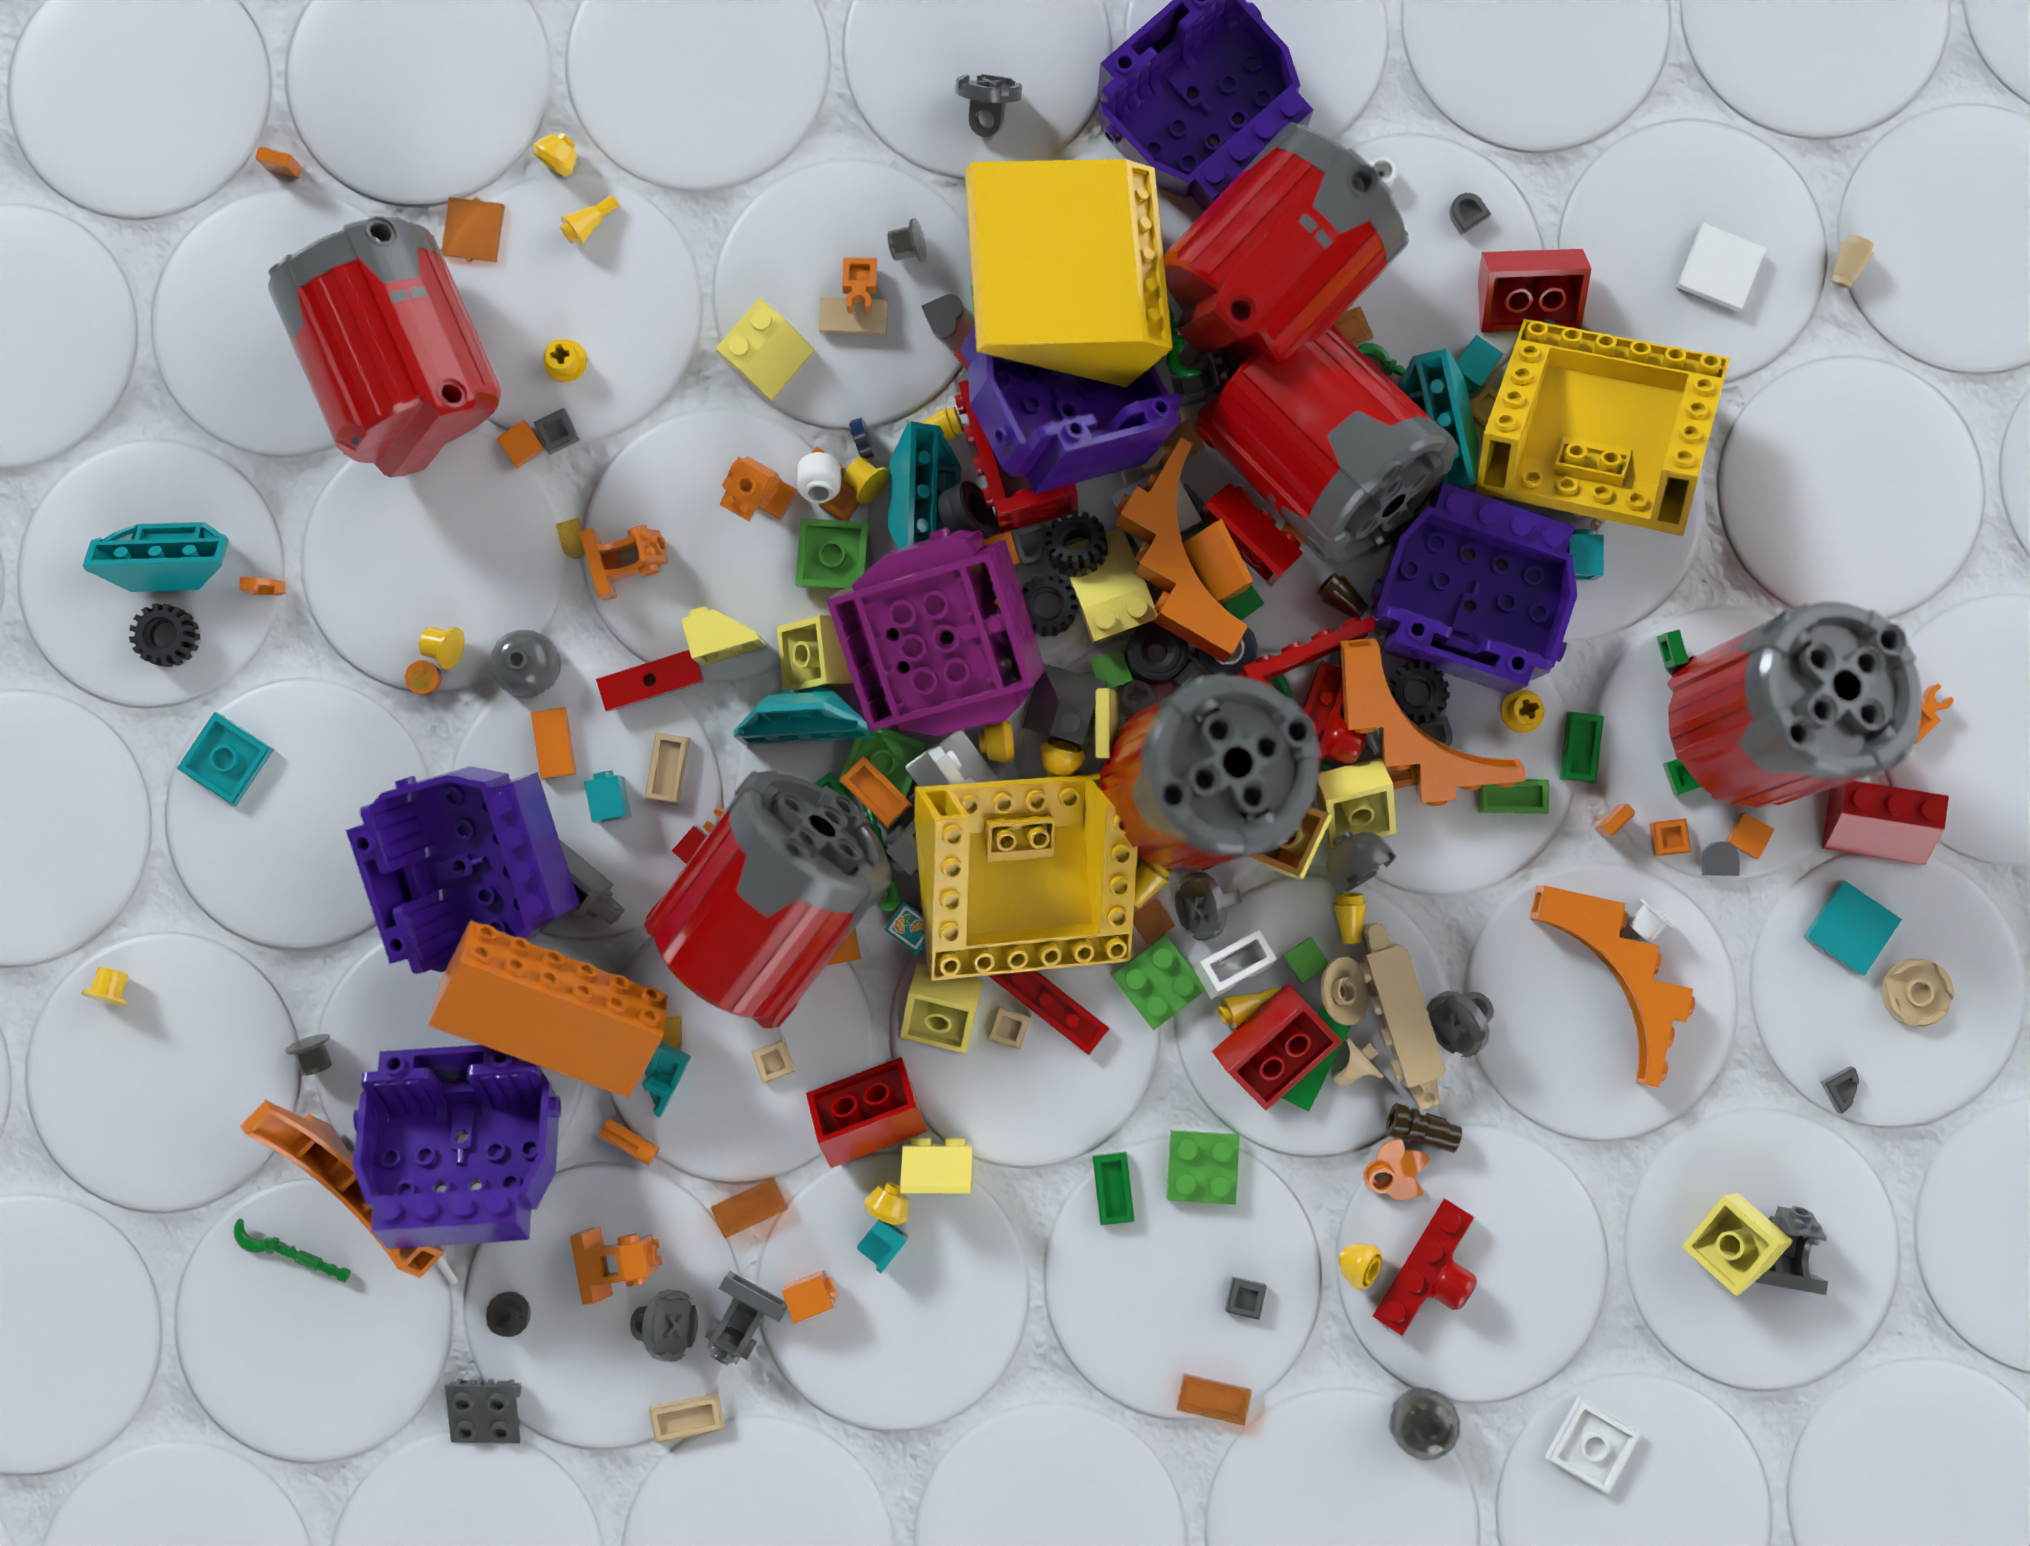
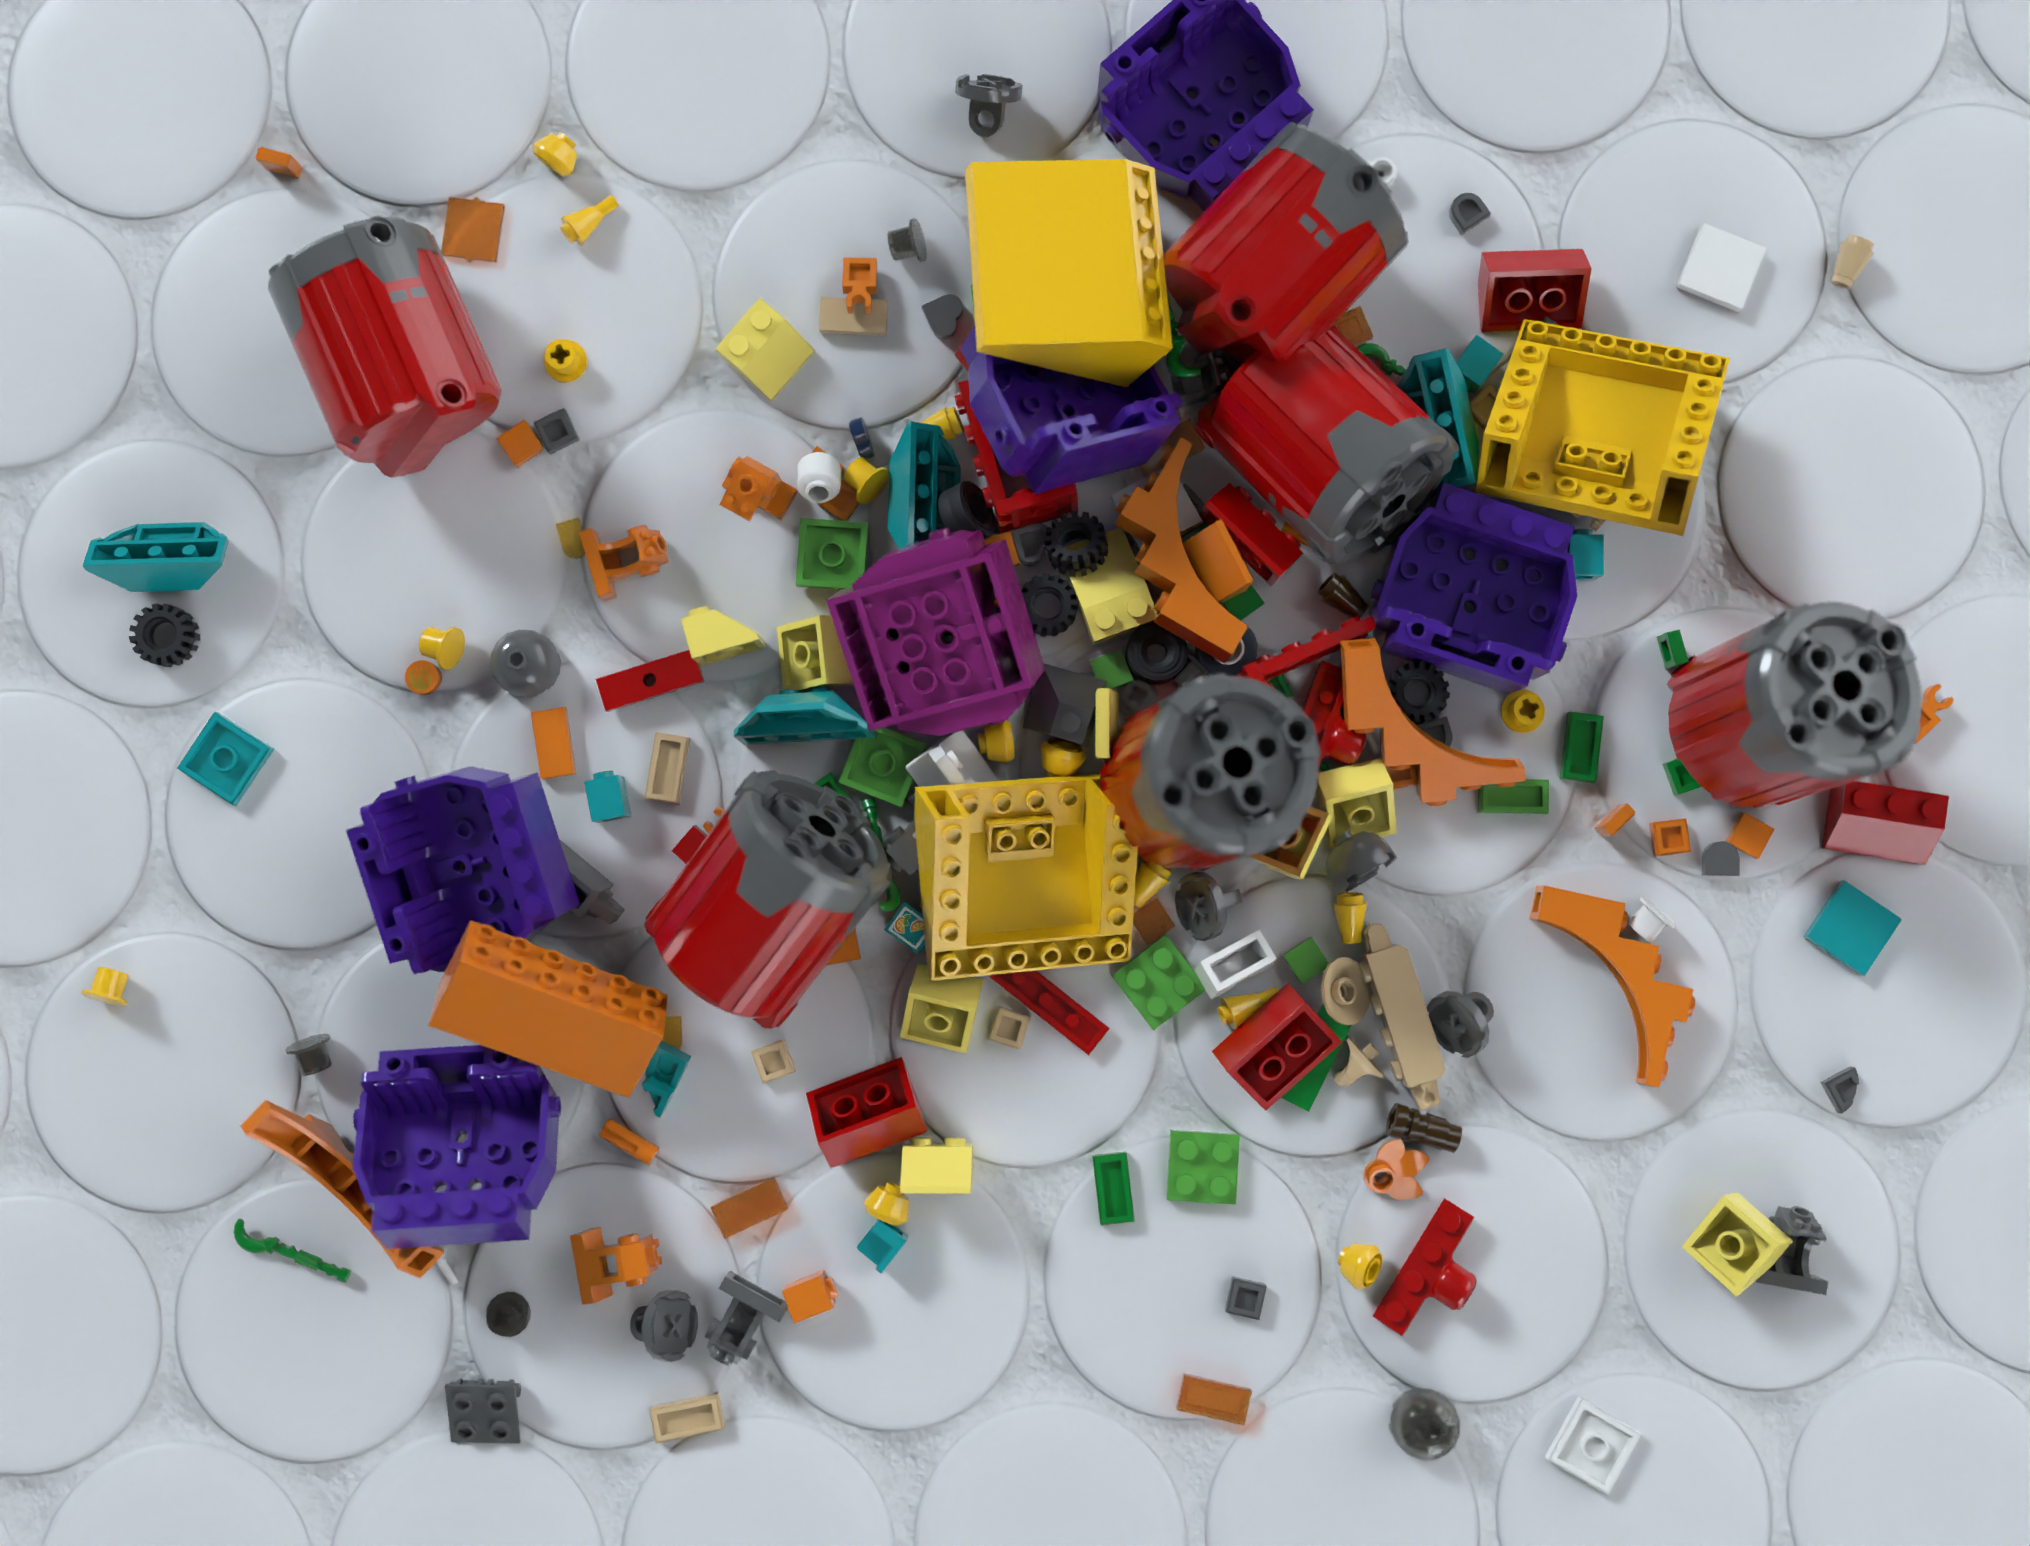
(262, 586): orange tile -> none
(876, 792): orange tile -> none
(1917, 992): tan tile -> none

